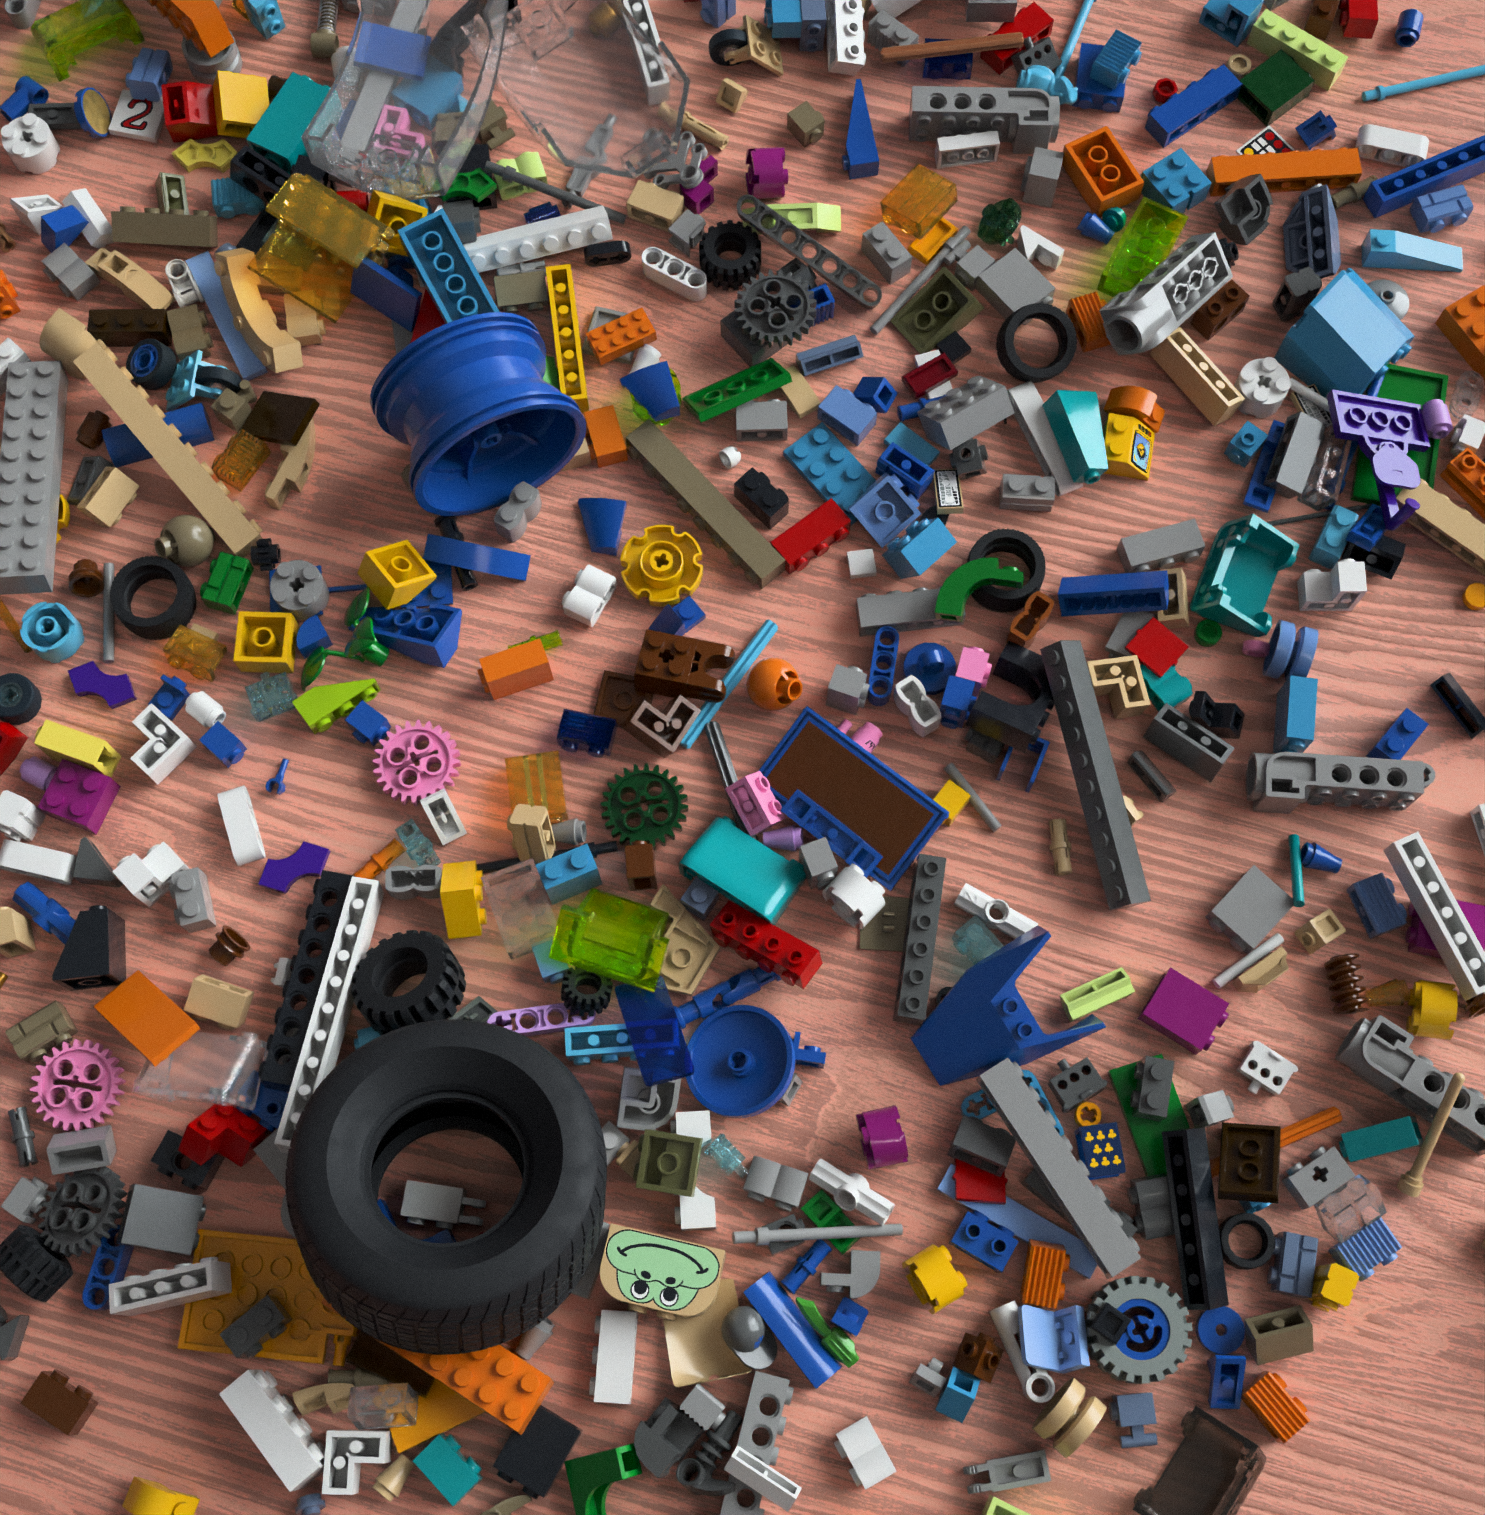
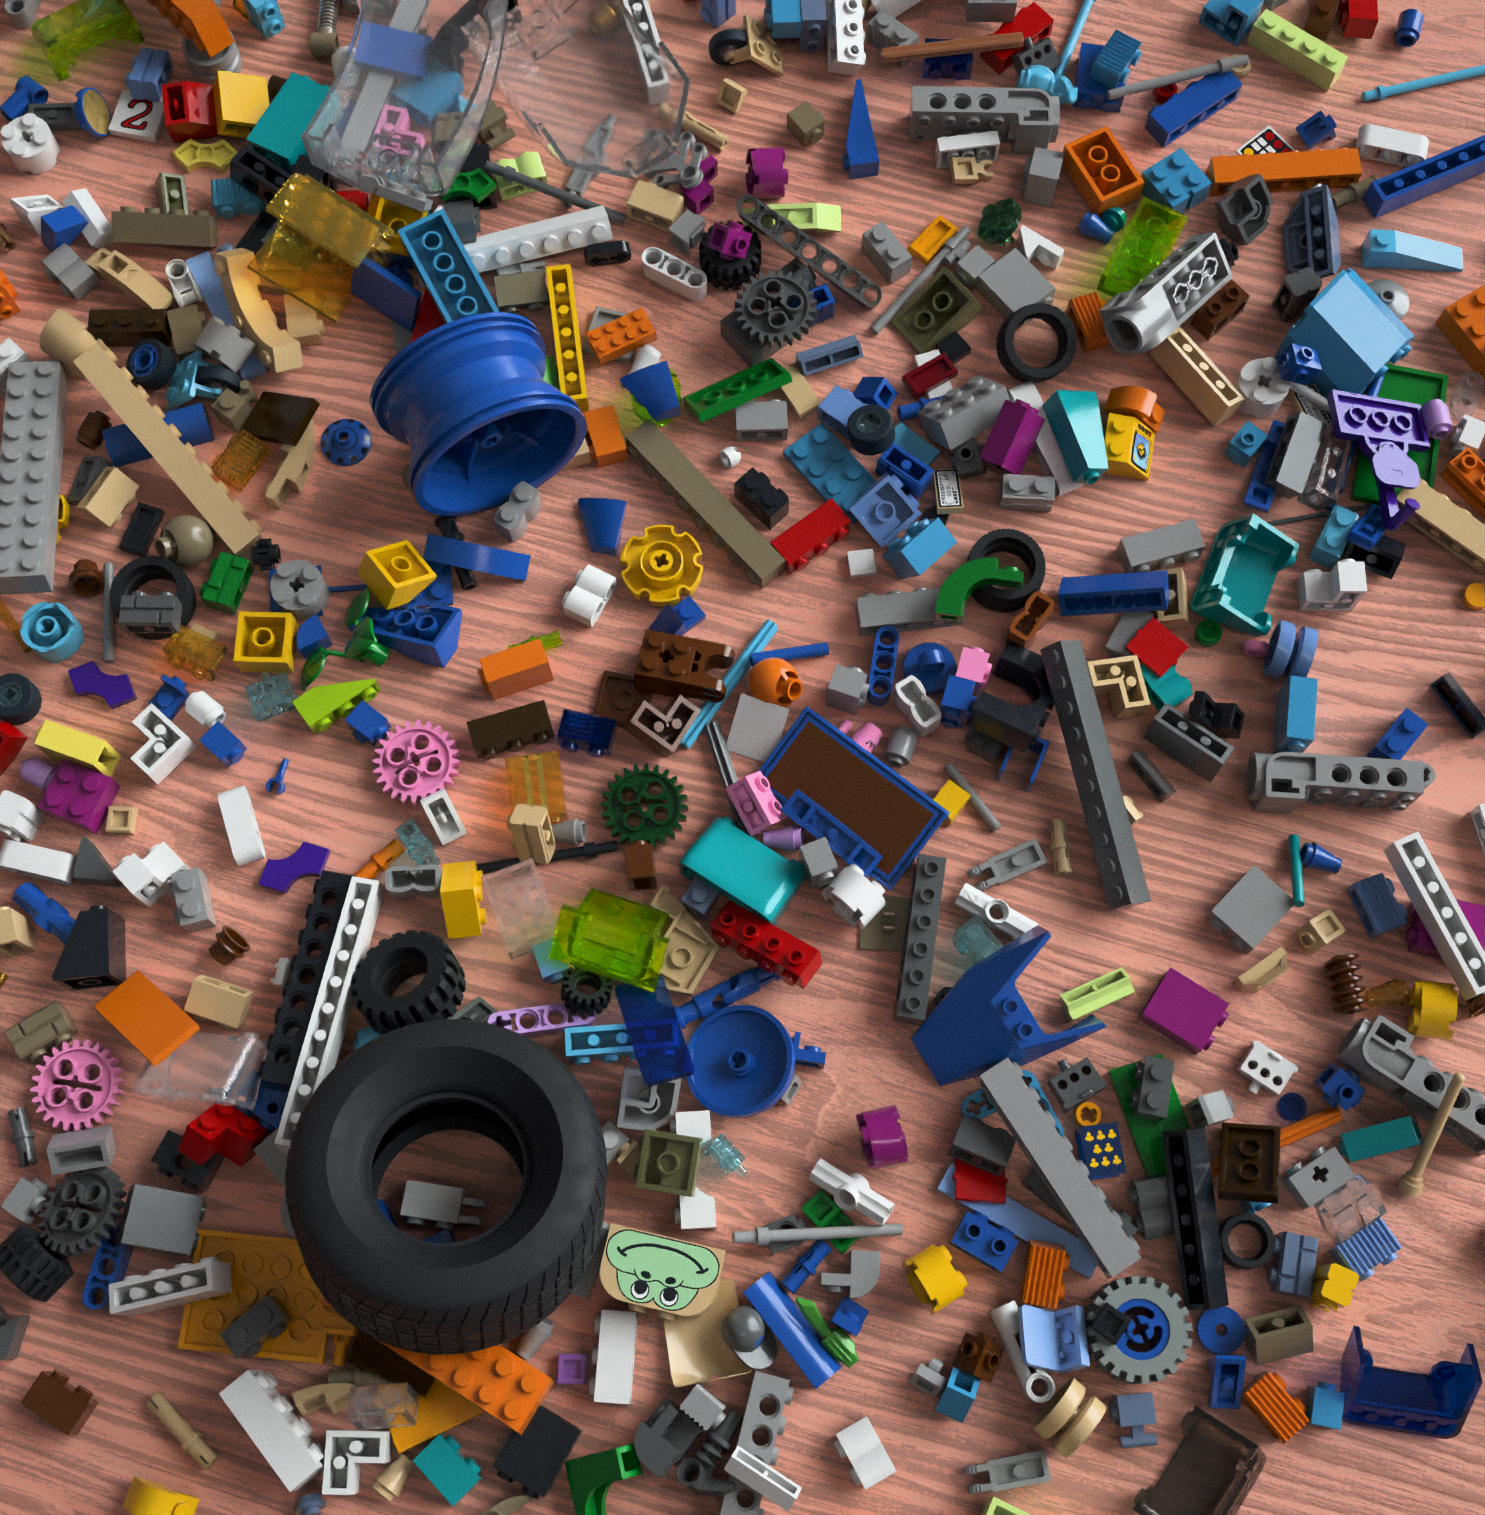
(121, 820): none -> tan tile
(141, 530): none -> black tile
(150, 613): none -> dark grey brick
(182, 1431): none -> tan pin
(224, 344): none -> light grey brick
(350, 450): none -> blue dish
(394, 192): none -> light grey hinge
(510, 730): none -> dark brown brick
(541, 212): clear blue brick -> none
(569, 874): dark azure brick -> none
(572, 1369): none -> medium lavender tile
(729, 240): none -> magenta brick
(756, 728): none -> white sticker
(775, 1183): light grey brick -> none
(792, 653): none -> blue piece
(871, 430): none -> black wheel
(901, 746): none -> light grey brick
(919, 201): clear yellow brick -> none
(966, 170): none -> tan plate
(1010, 864): none -> light grey hinge
(1012, 436): none -> magenta brick
(1222, 66): none -> light grey bar
(1248, 960): white bar -> none
(1274, 87): dark green brick -> none
(1291, 1107): none -> clear blue tile
(1298, 364): none -> blue brick
(1325, 1405): none -> dark azure brick
(1340, 1086): none -> blue brick
(1404, 1400): none -> clear blue windscreen
(1441, 209): medium blue brick -> none

